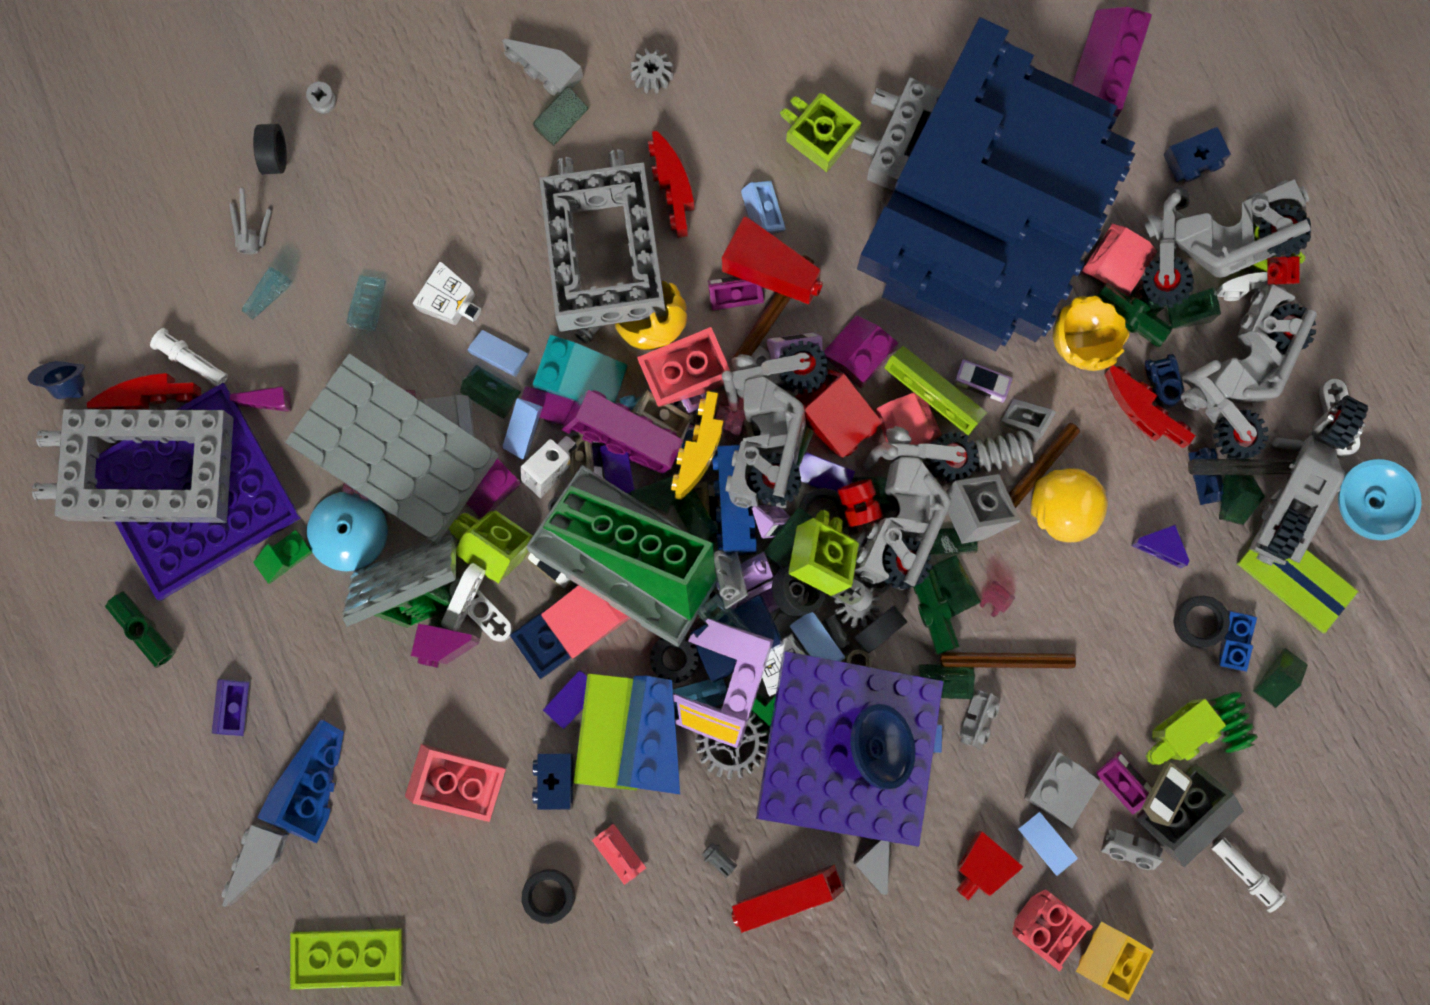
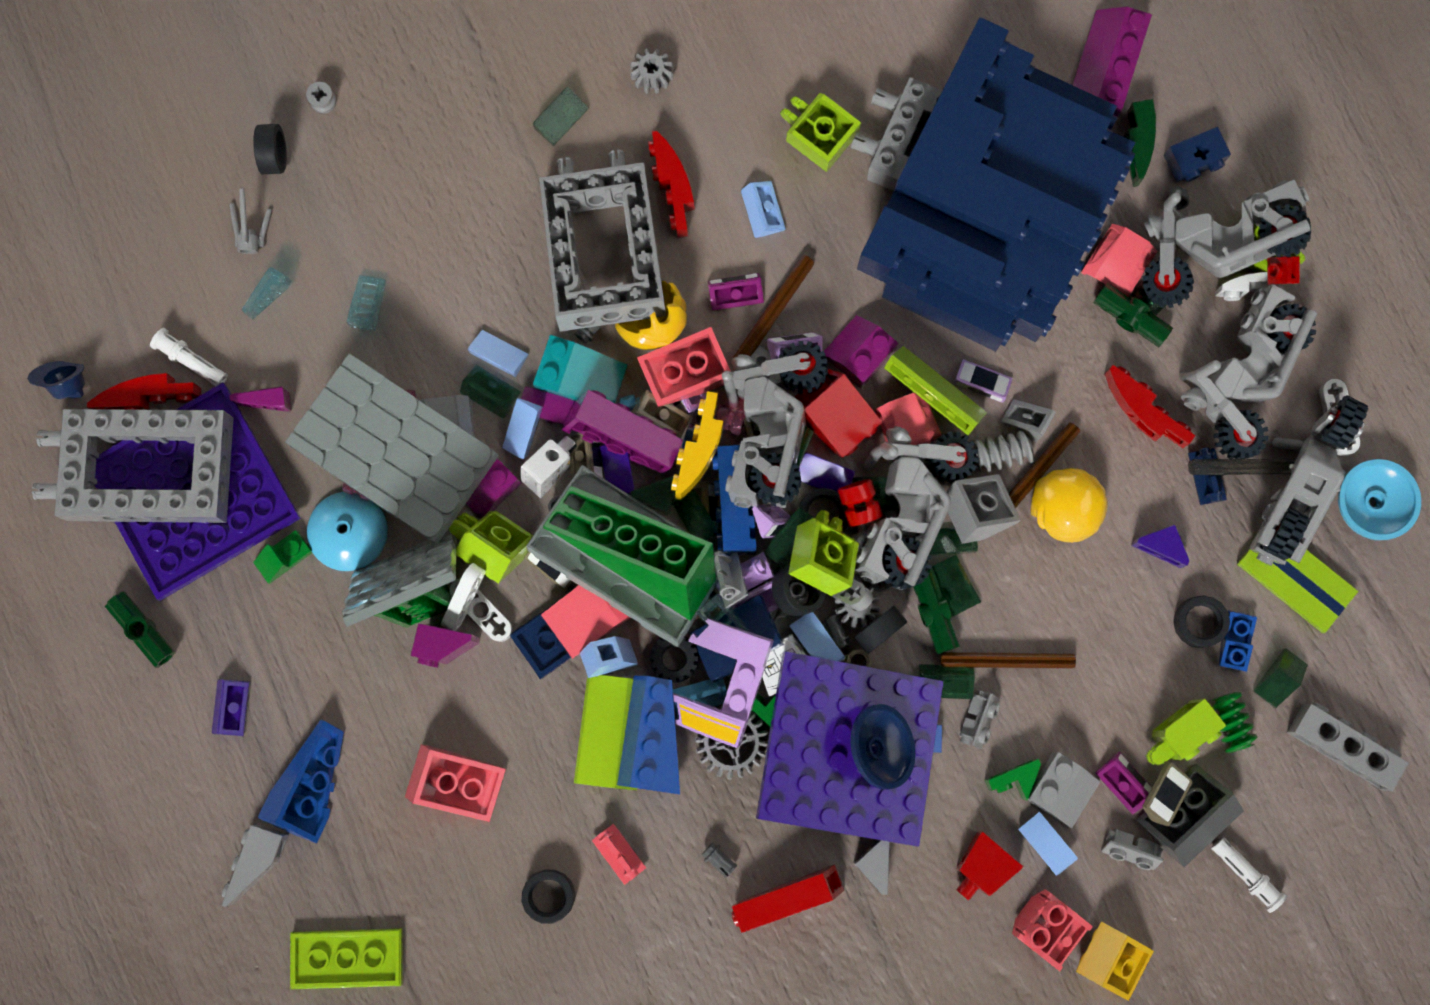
(447, 297): white torso -> none
(546, 64): light grey slope -> none
(562, 795): dark blue brick -> none
(568, 701): dark purple slope -> none
(608, 656): none -> light blue slope
(770, 263): red slope -> none
(998, 597): clear pink tile -> none
(1023, 775): none -> green slope
(1090, 333): yellow piece -> none
(1143, 133): none -> dark green slope
(1163, 375): dark blue piece -> none
(1196, 310): clear green slope -> none
(1240, 498): clear green slope -> none
(1389, 761): none -> light grey brick

